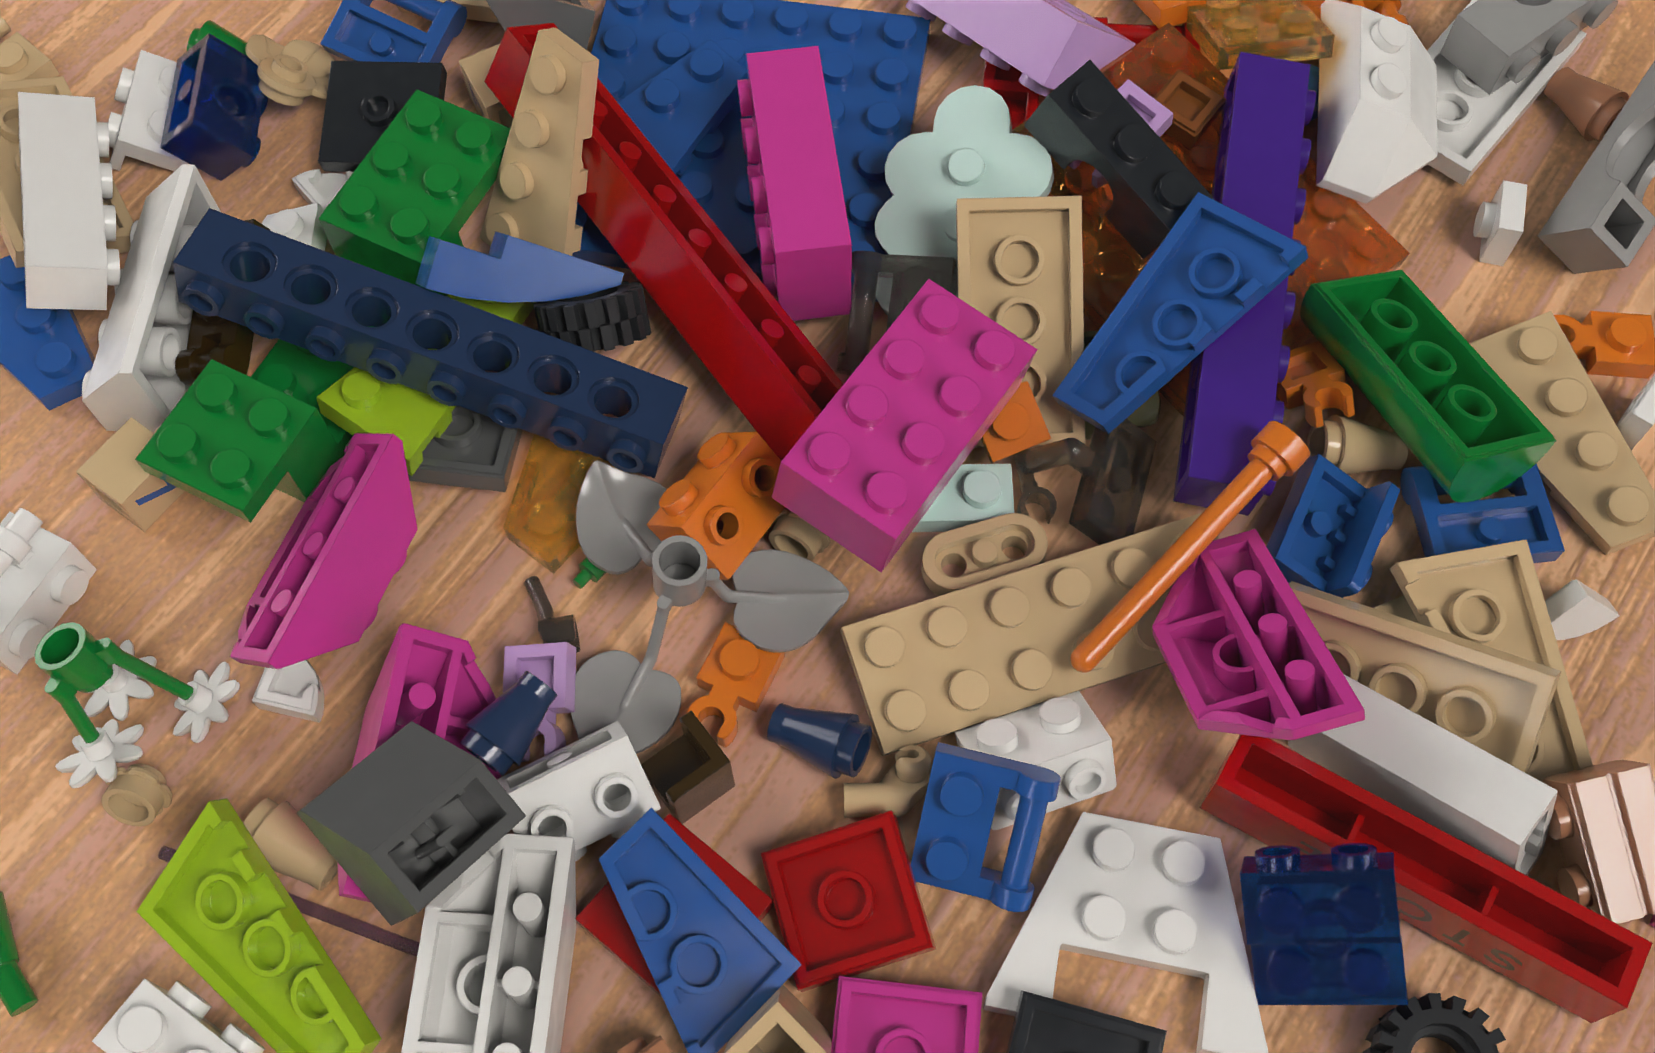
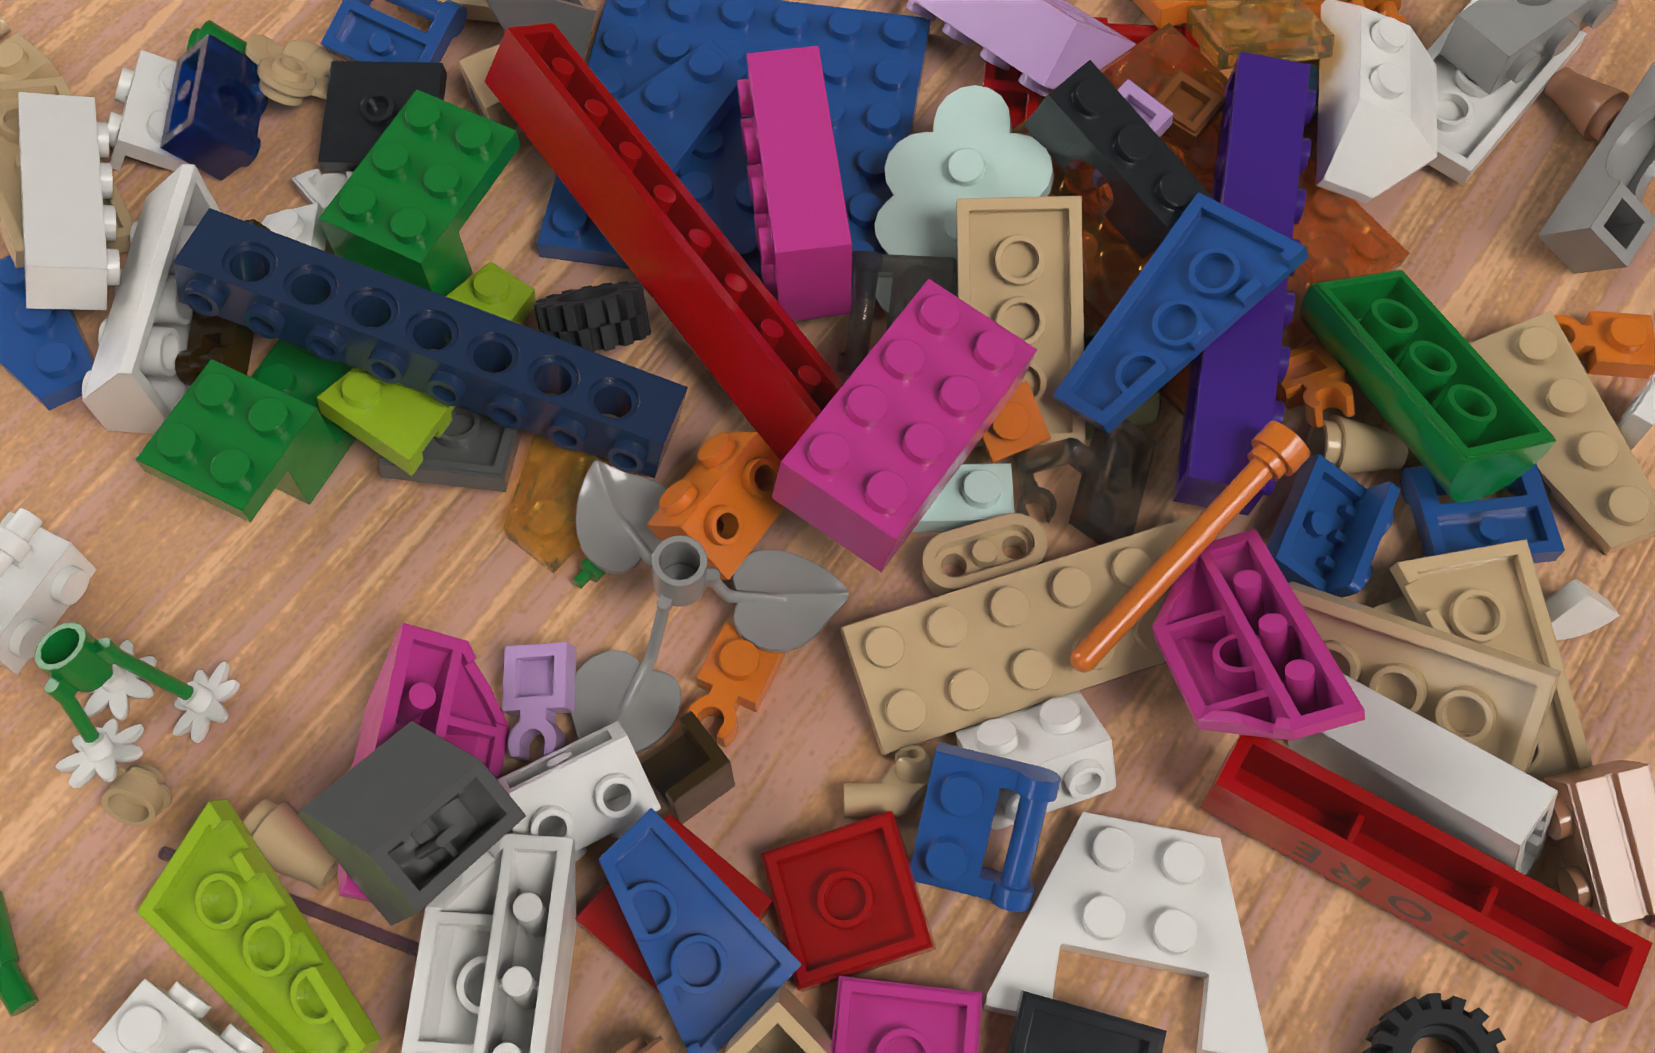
(122, 481): tan brick -> none
(291, 692): white tile -> none
(333, 559): dark pink wedge -> none
(508, 724): dark blue cone -> none
(510, 272): blue slope -> none
(543, 153): tan wing -> none
(551, 628): clear smoke hand -> none
(797, 536): tan plate -> none
(823, 738): dark blue cone -> none
(1324, 926): clear blue plate -> none
(1501, 222): white plate -> none

